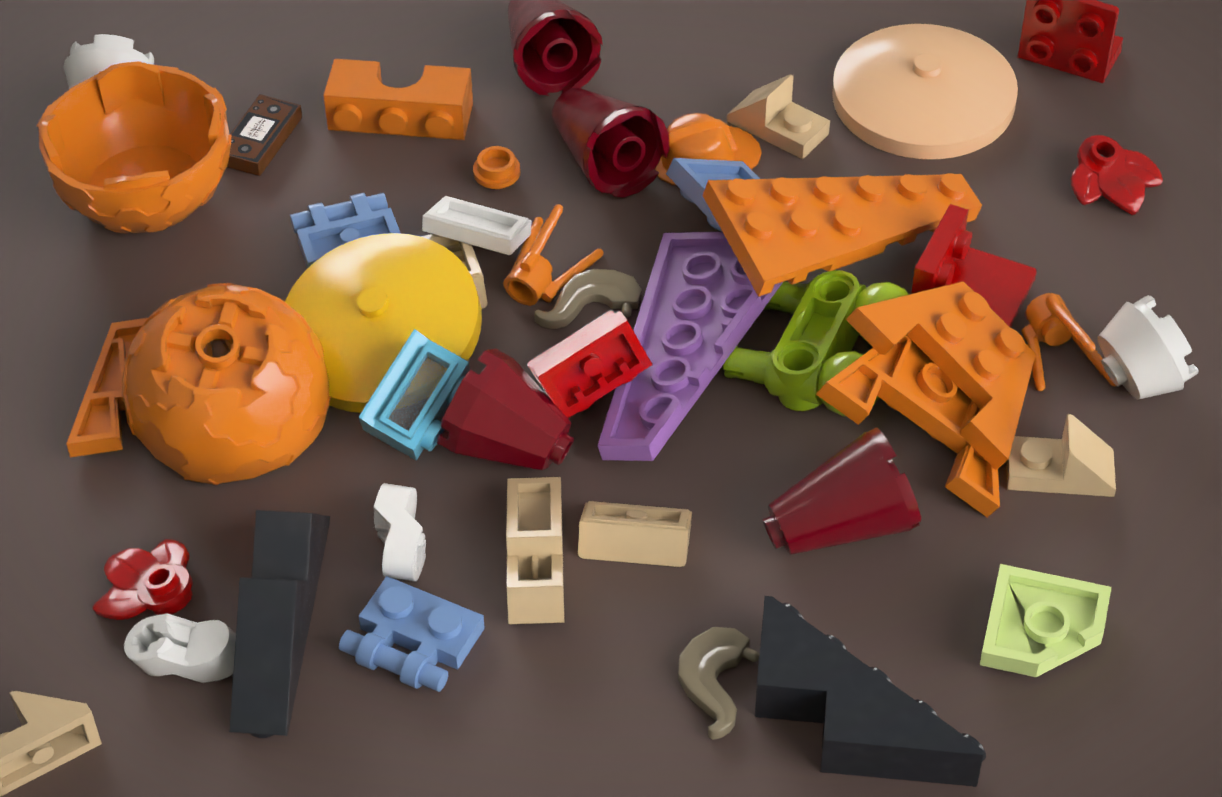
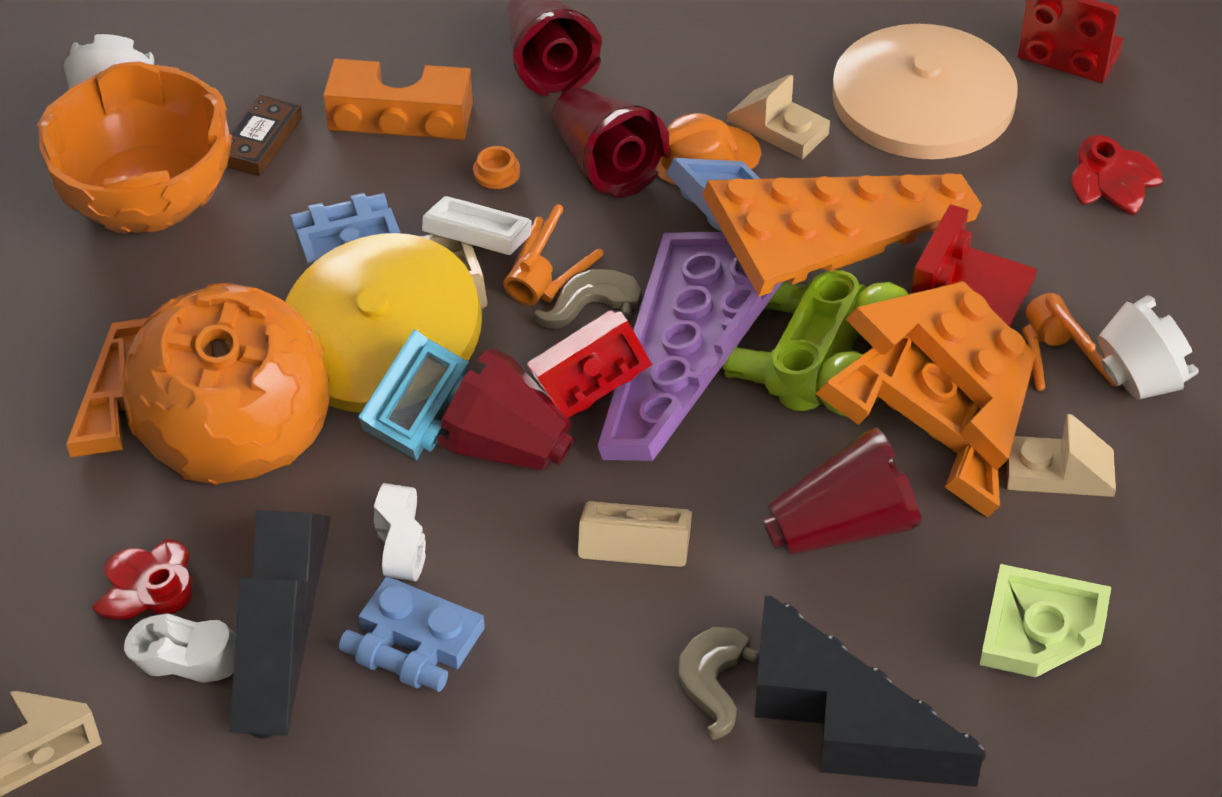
(534, 551): tan slope -> none

